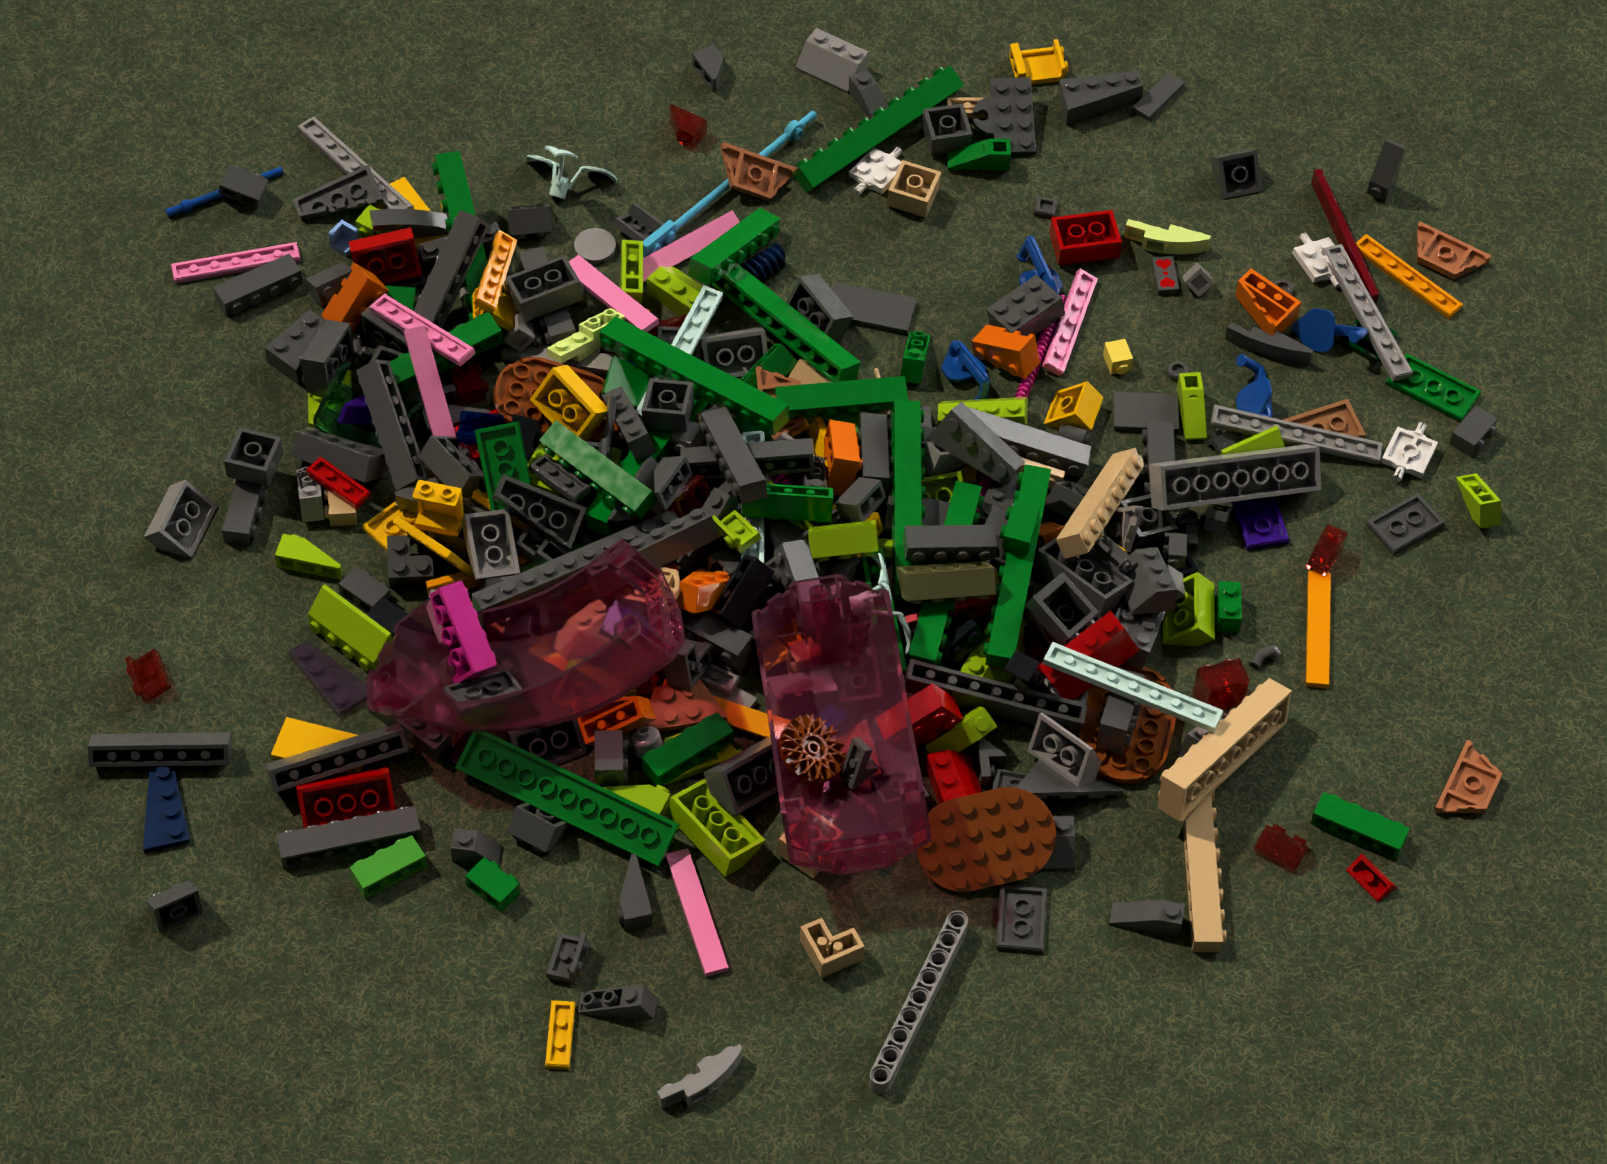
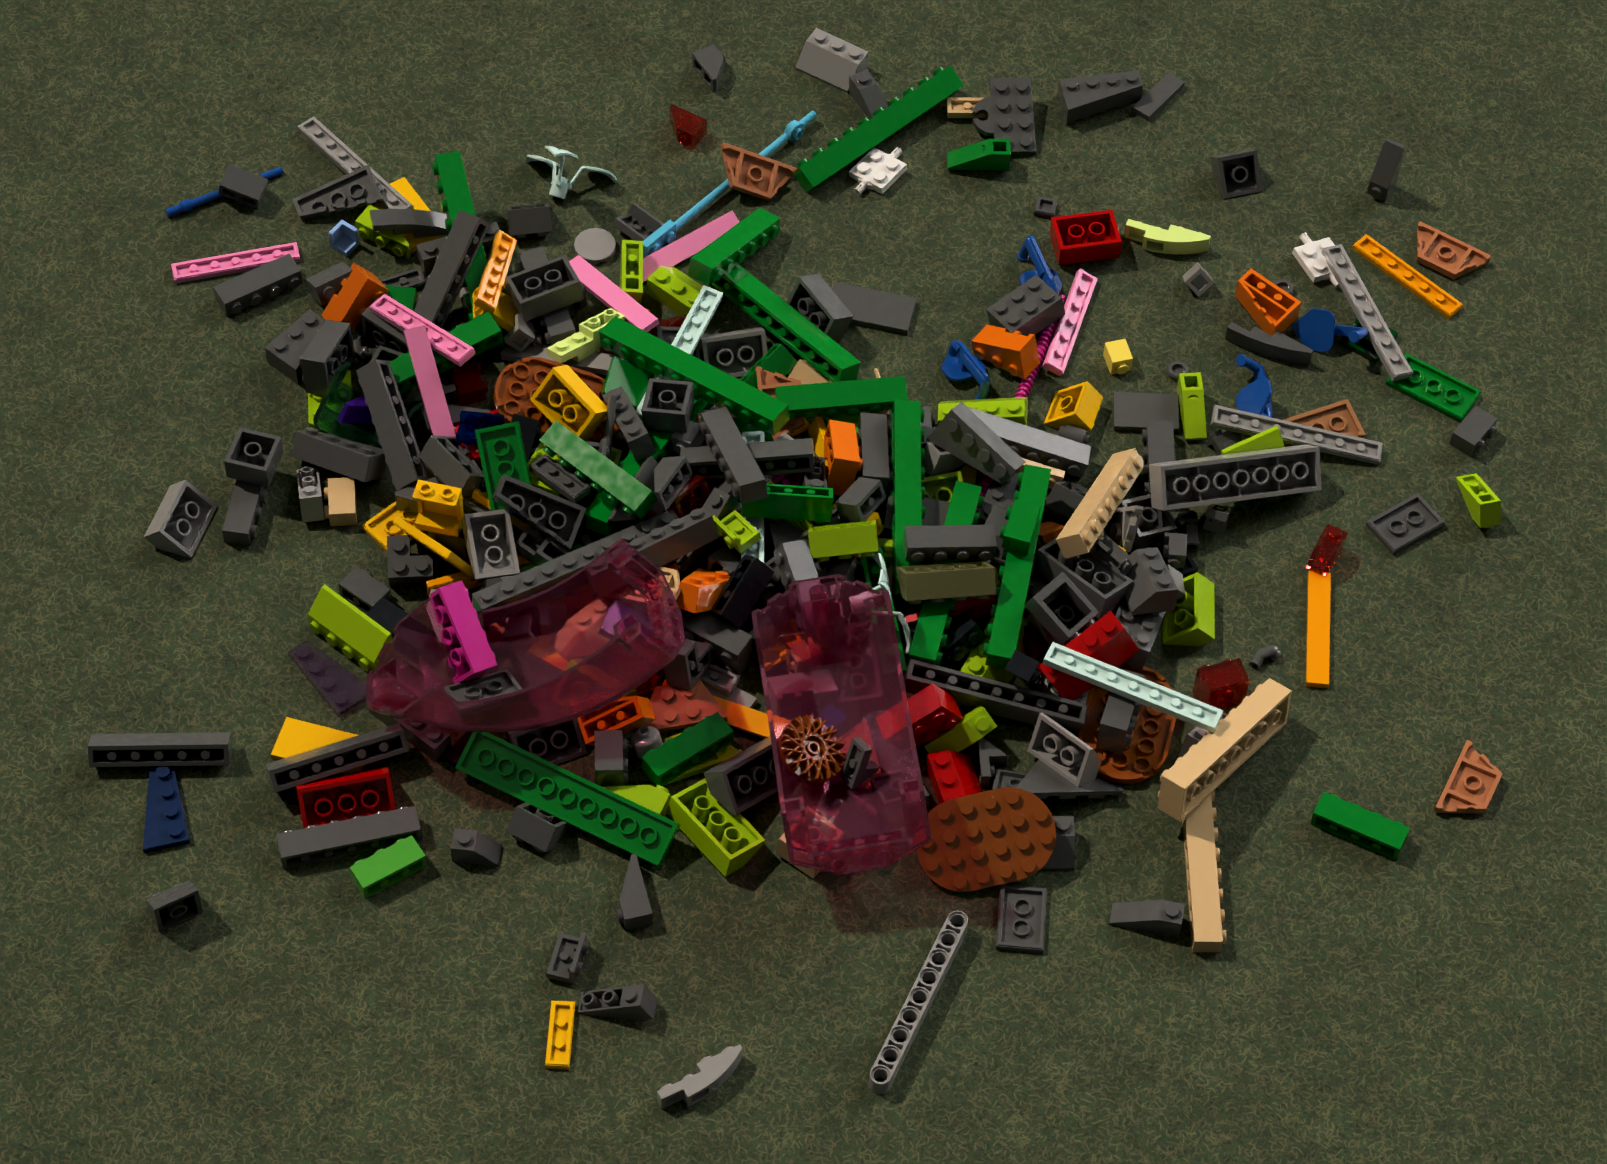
(148, 675): clear red bracket -> none
(303, 556): lime slope -> none
(338, 483): red tile -> none
(388, 255): red brick -> none
(493, 884): green brick -> none
(697, 912): bright pink tile -> none
(766, 262): dark blue piece -> none
(828, 951): tan brick -> none
(914, 188): tan brick -> none
(915, 356): green slope -> none
(946, 128): dark grey brick -> none
(1041, 64): yellow panel -> none
(1165, 275): dark grey tile -> none
(1228, 607): green brick -> none
(1260, 522): dark purple tile -> none
(1281, 847): clear red bracket -> none
(1342, 230): dark red tile -> none
(1371, 878): red slope -> none
(1409, 452): white plate -> none

